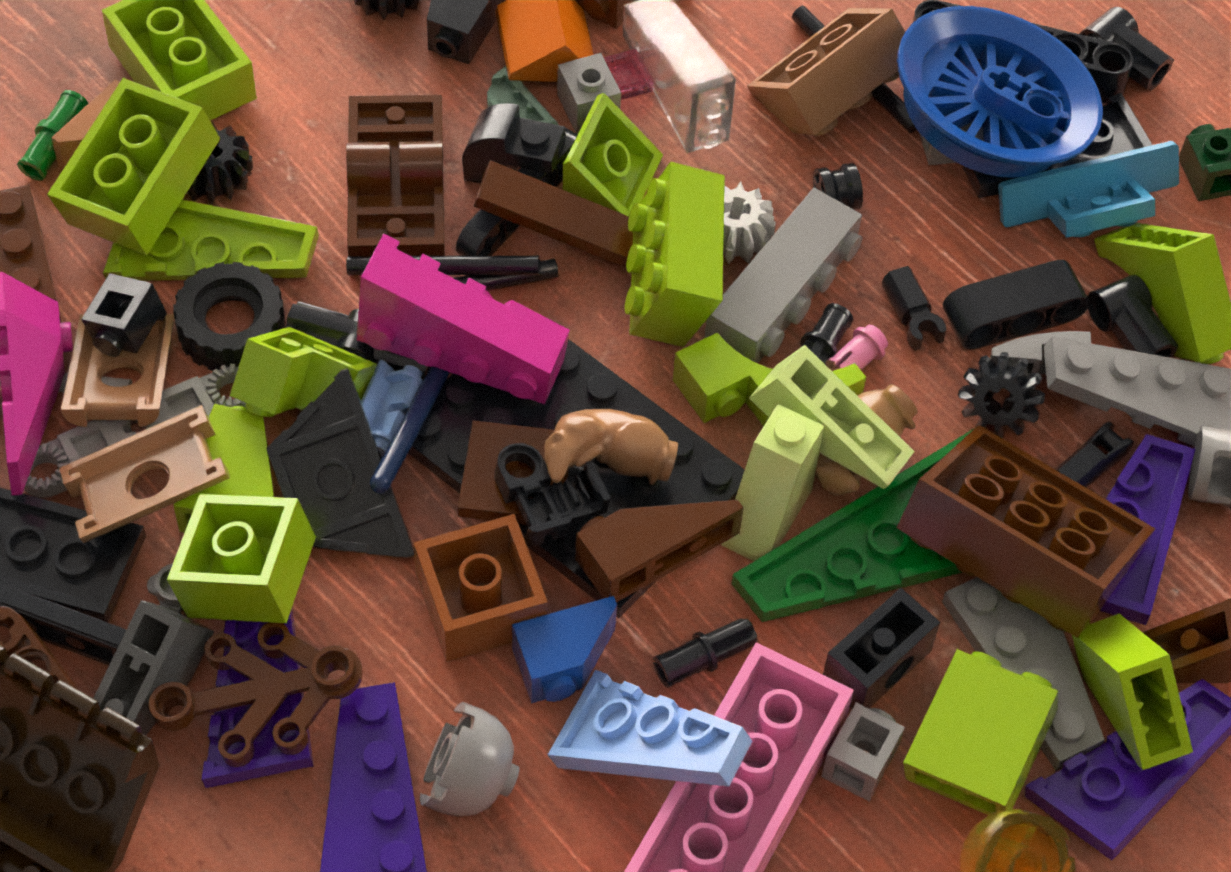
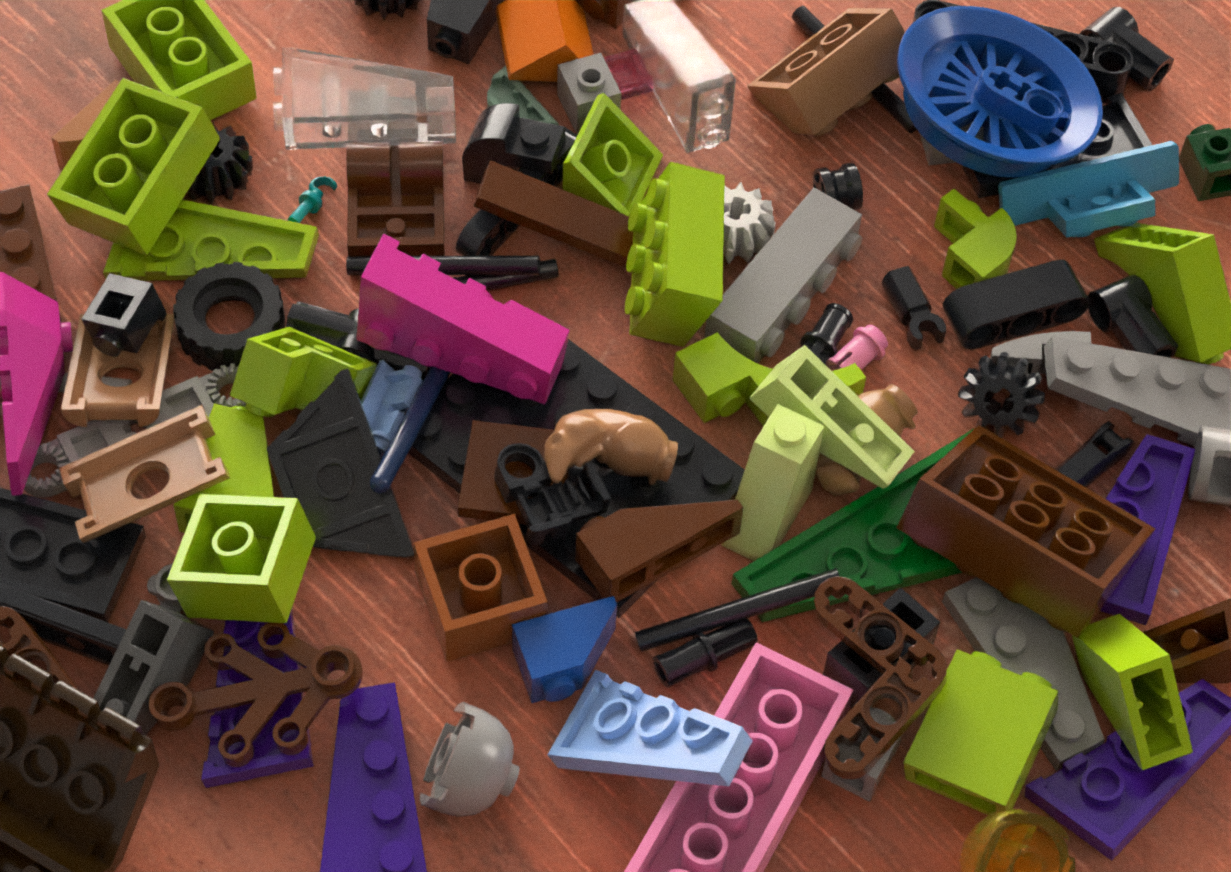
(41, 151): green pin -> none
(310, 200): none -> teal hand
(354, 100): none -> clear slope
(732, 611): none -> black bar
(893, 684): none -> reddish brown beam
(980, 243): none -> lime brick

